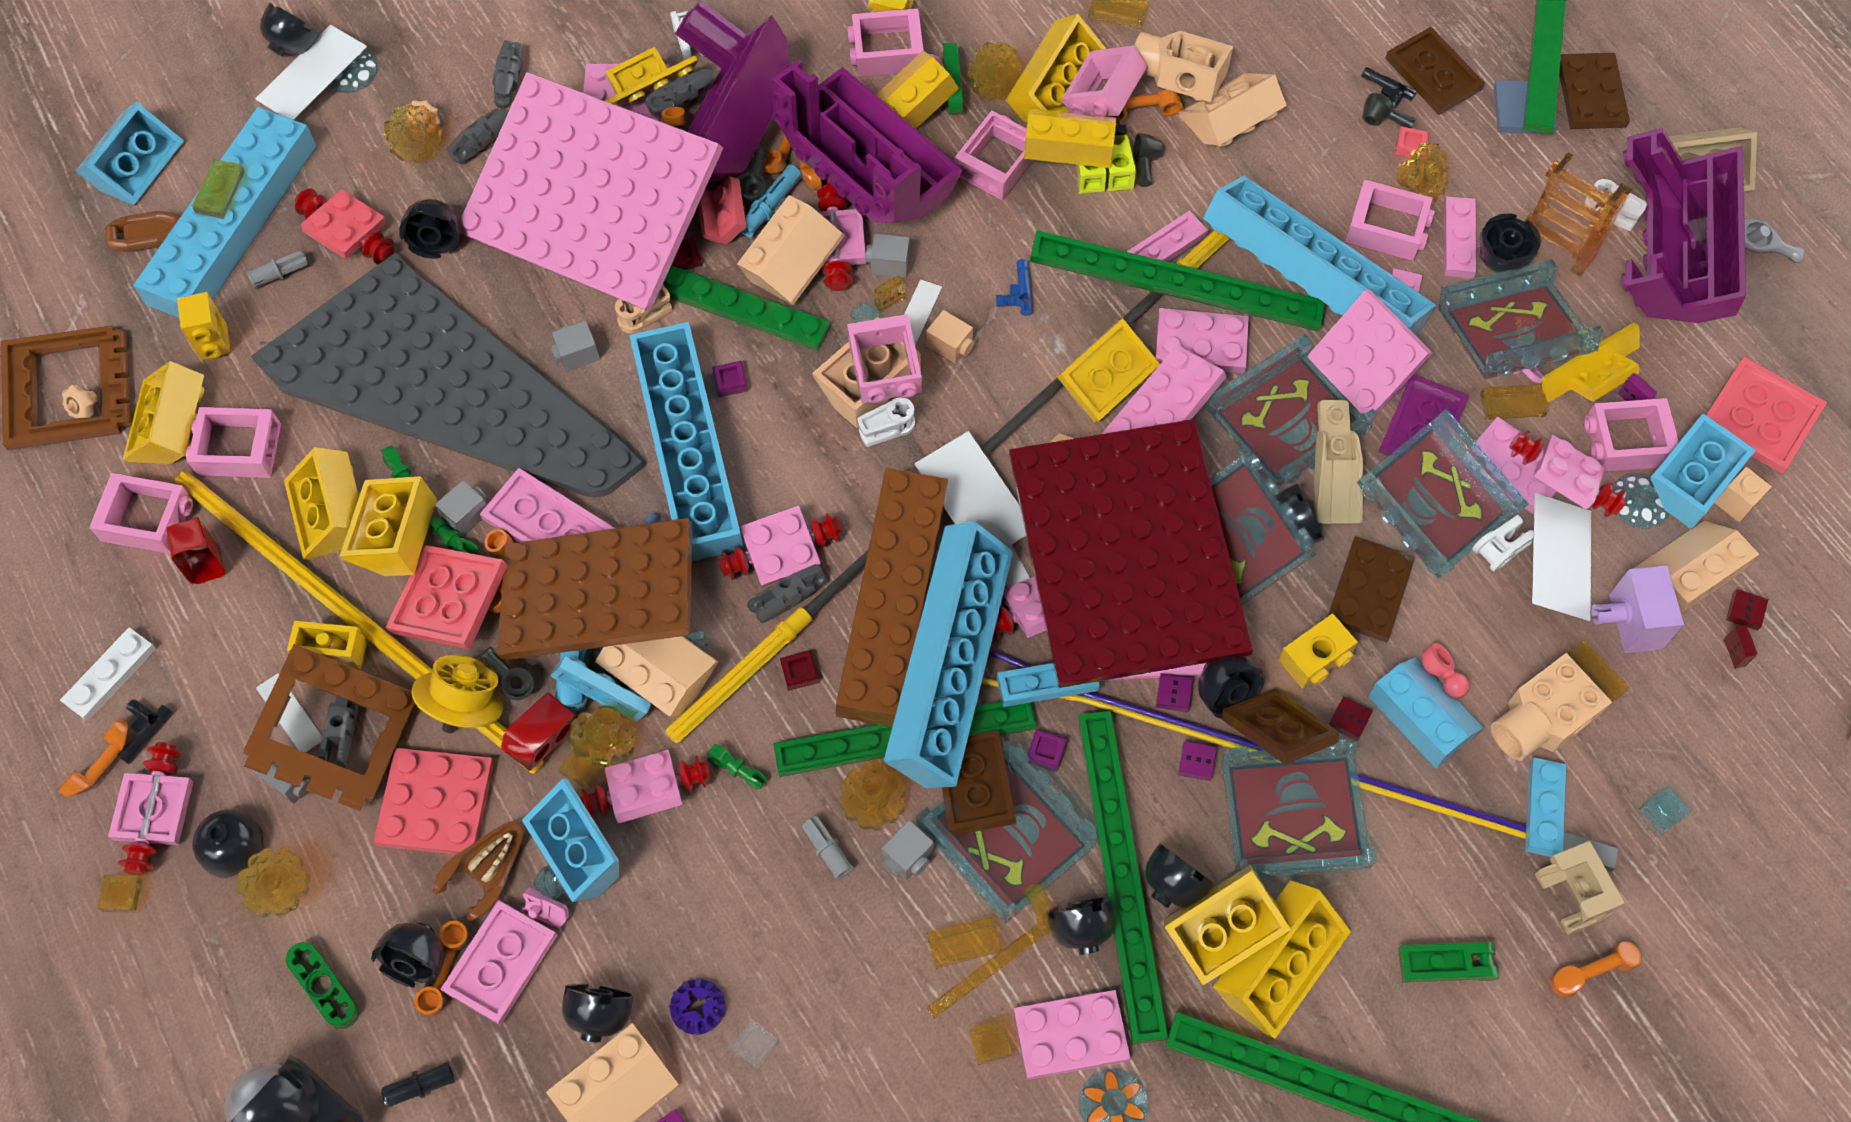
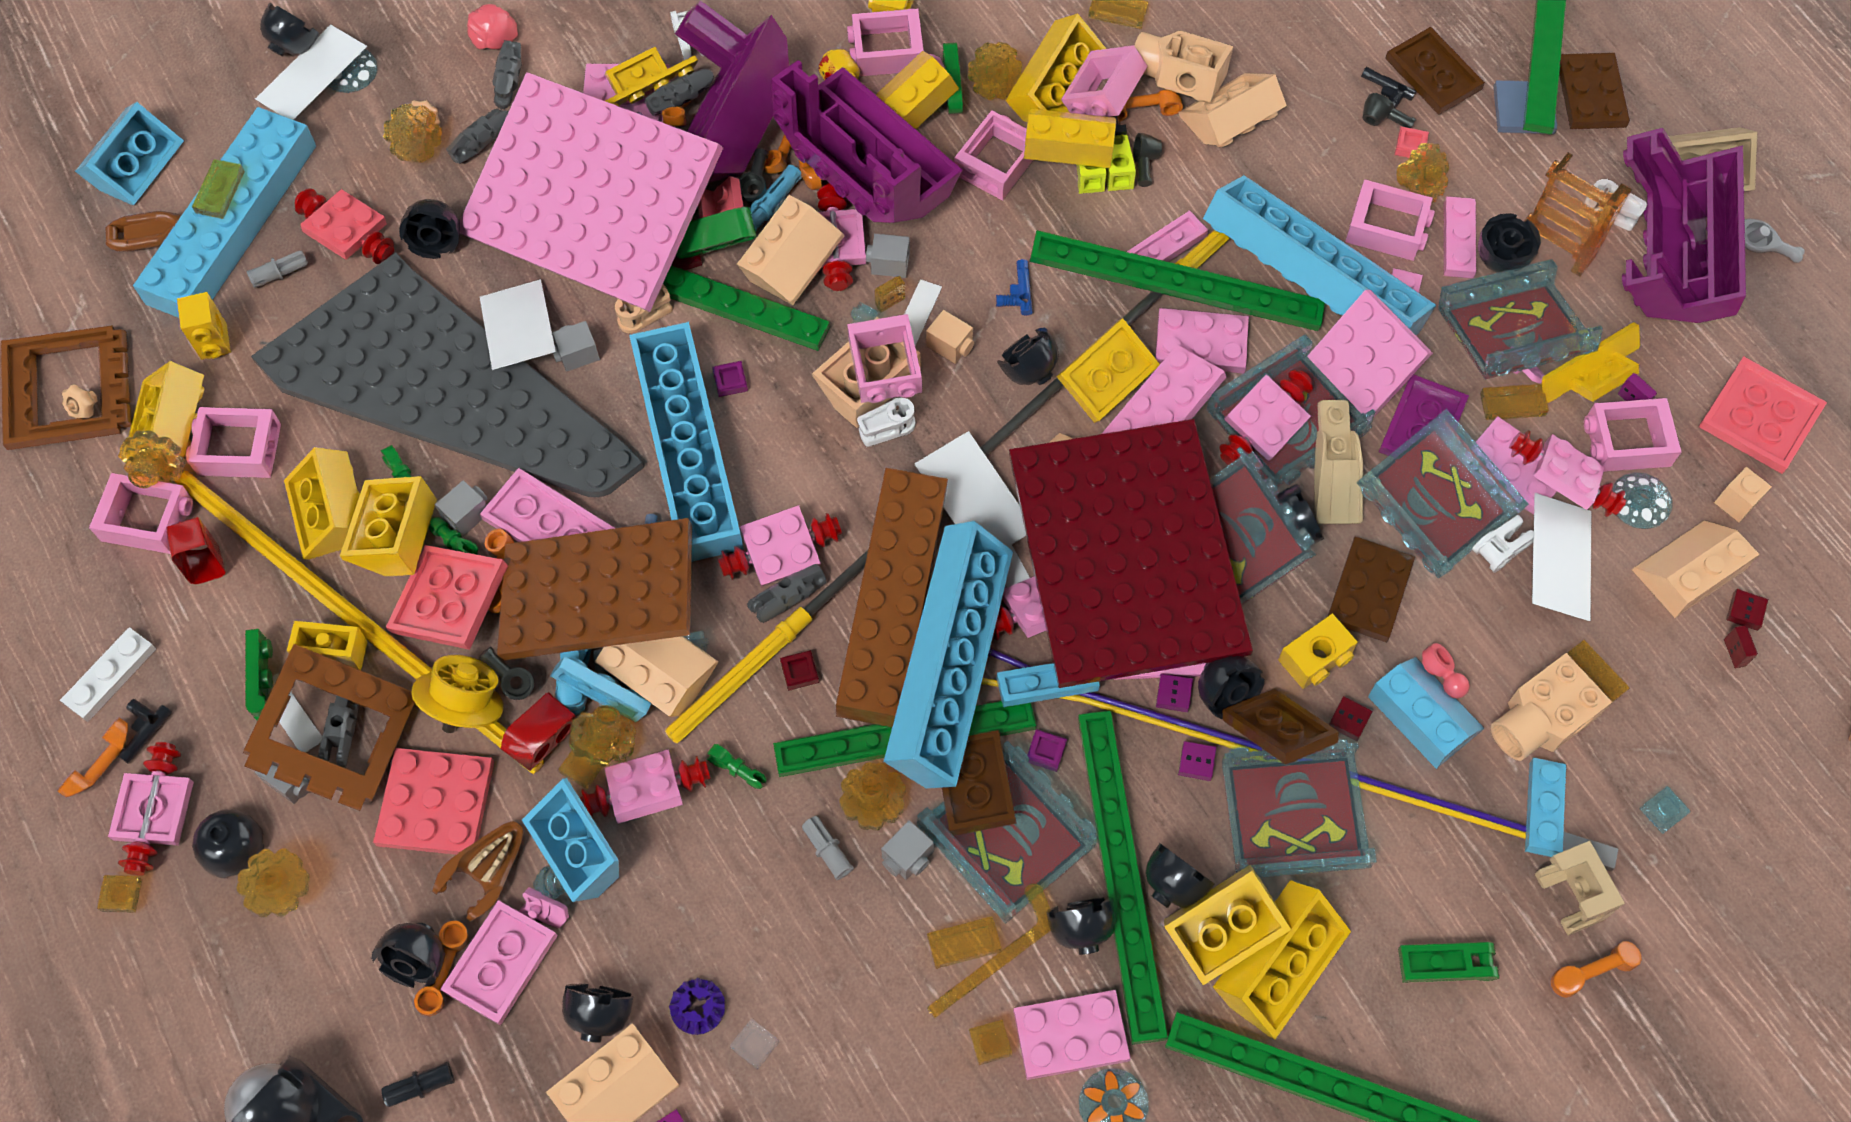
(151, 459): none -> clear yellow plant
(257, 675): none -> green plate
(300, 972): green beam -> none
(490, 26): none -> coral hair
(517, 324): none -> white sticker
(717, 232): none -> green beam
(835, 60): none -> yellow head
(1031, 359): none -> black cylinder
(1267, 416): none -> bright pink plate
(1643, 609): lavender brick -> none
(1699, 470): medium azure slope -> none

